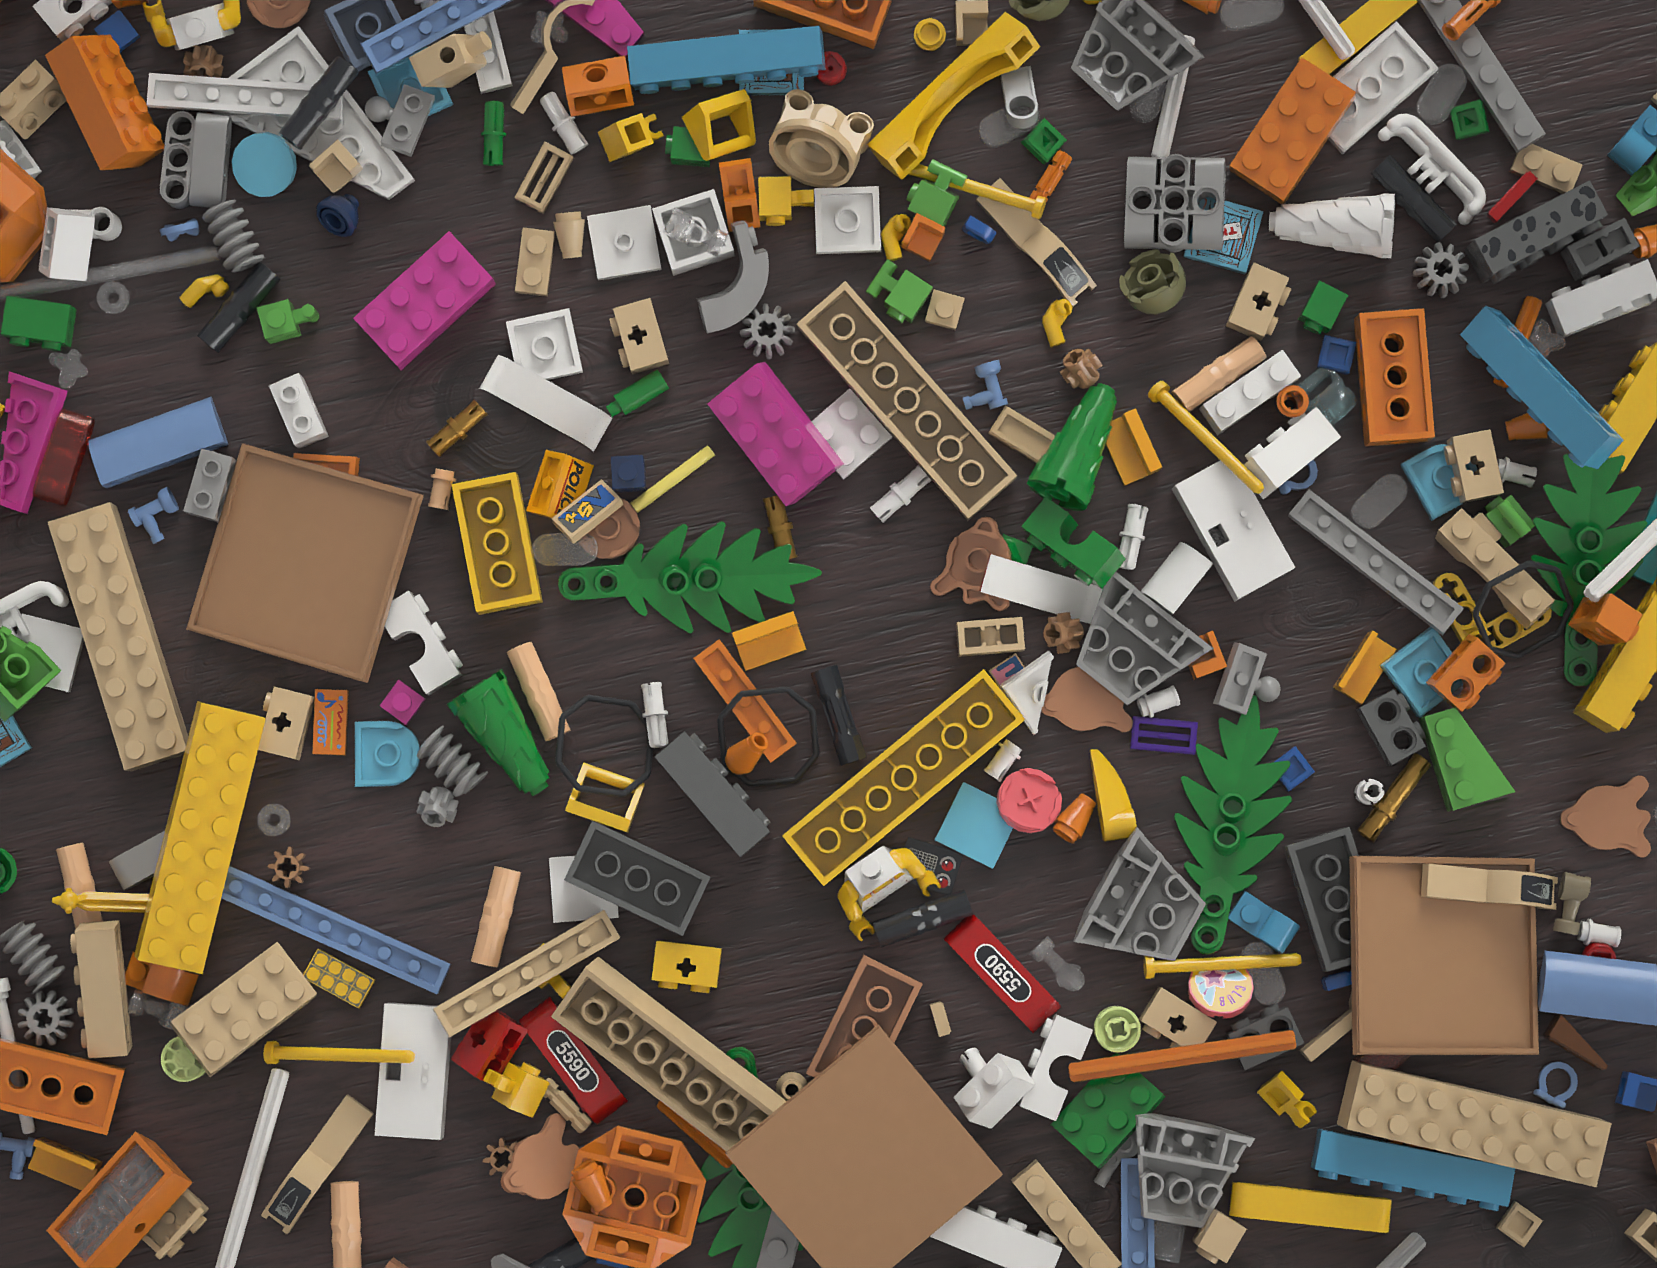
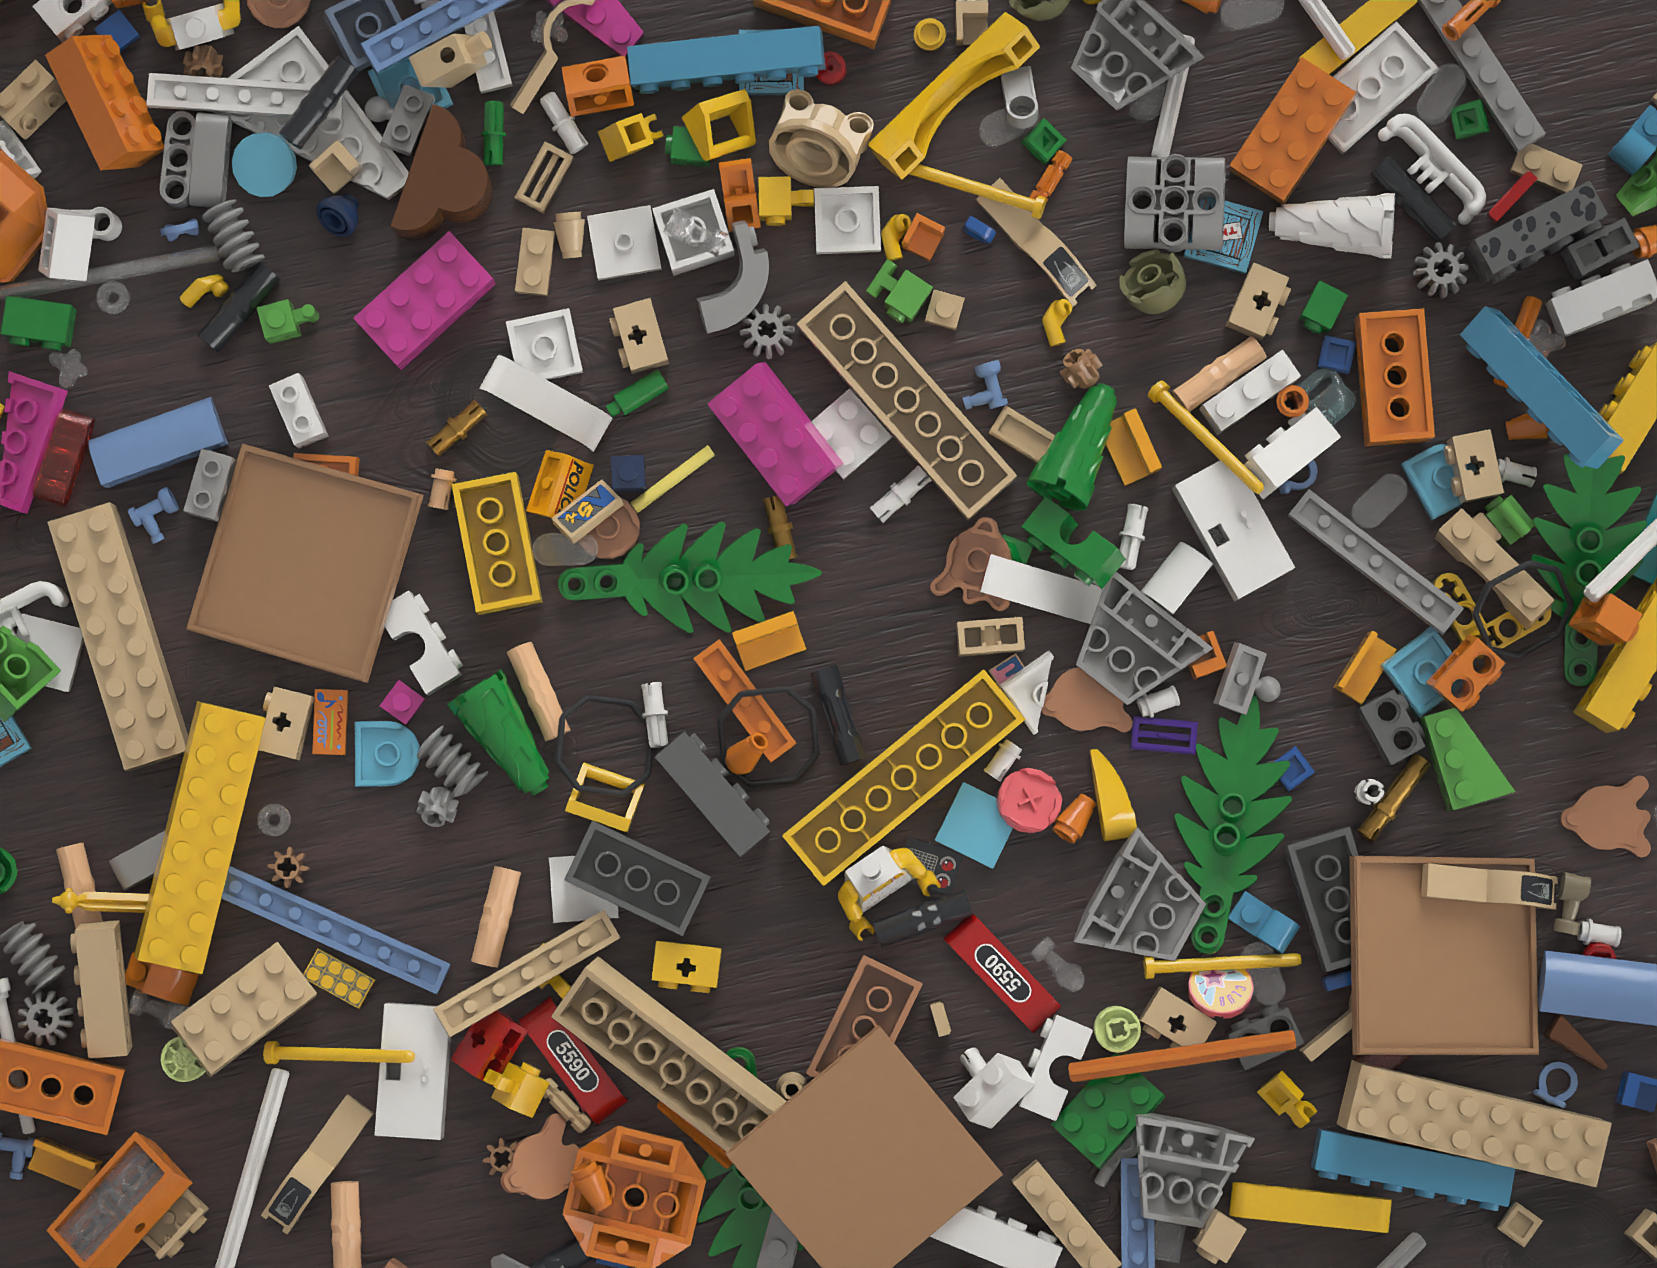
(442, 181): none -> reddish brown brick
(933, 199): bright green brick -> none
(1063, 632): medium nougat gear -> none

